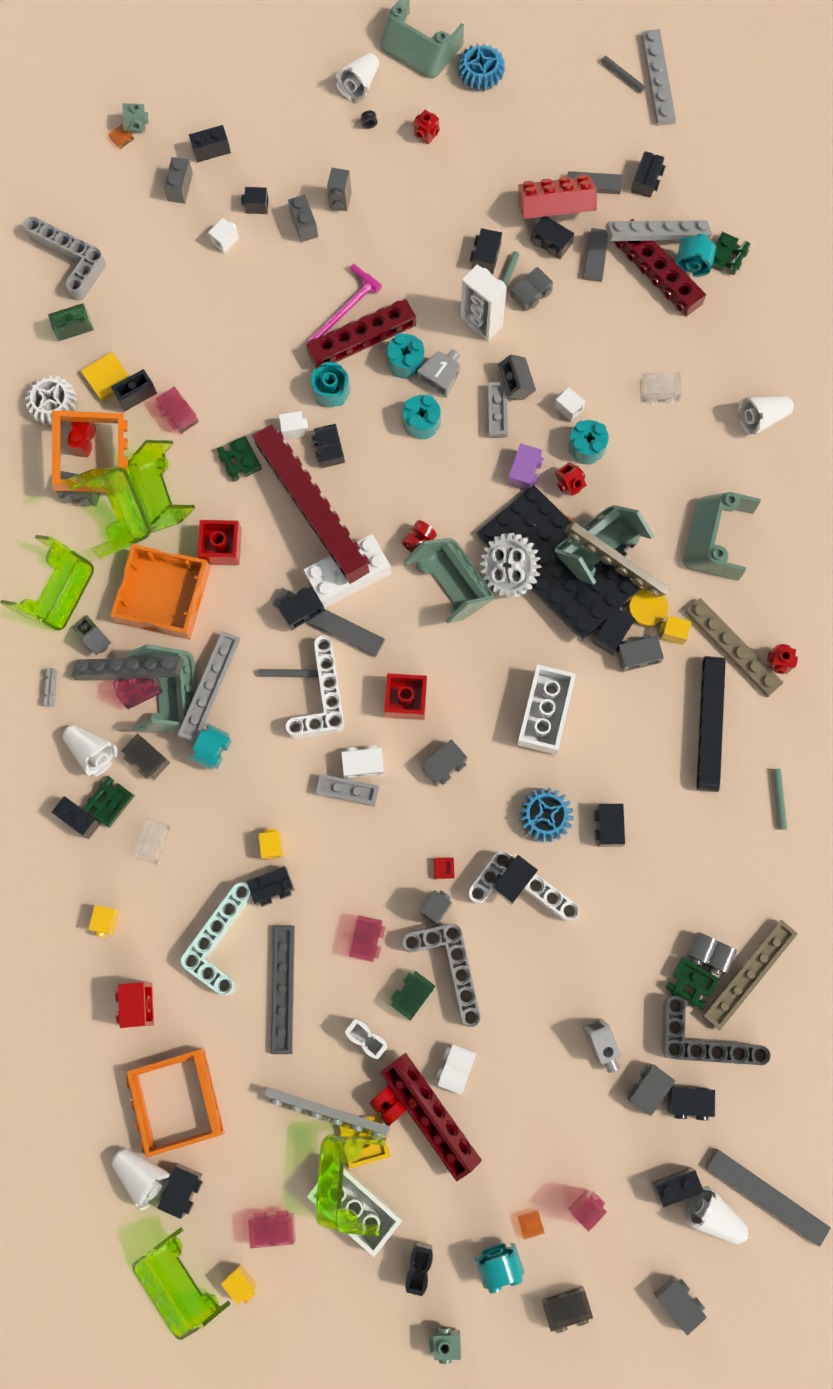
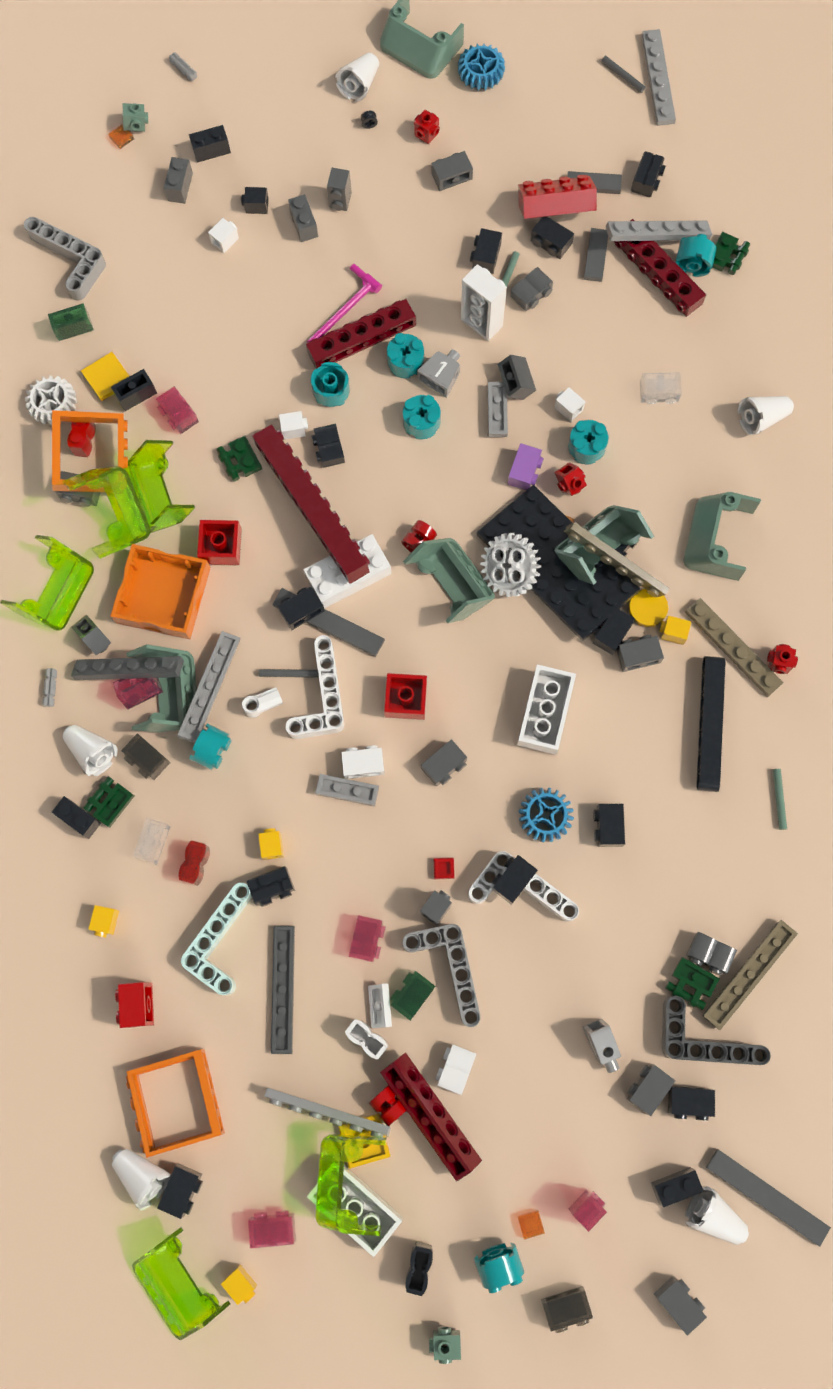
(182, 66): none -> light grey axle
(195, 858): none -> clear red brick
(264, 702): none -> white piece
(379, 1006): none -> white plate
(452, 170): none -> dark grey brick

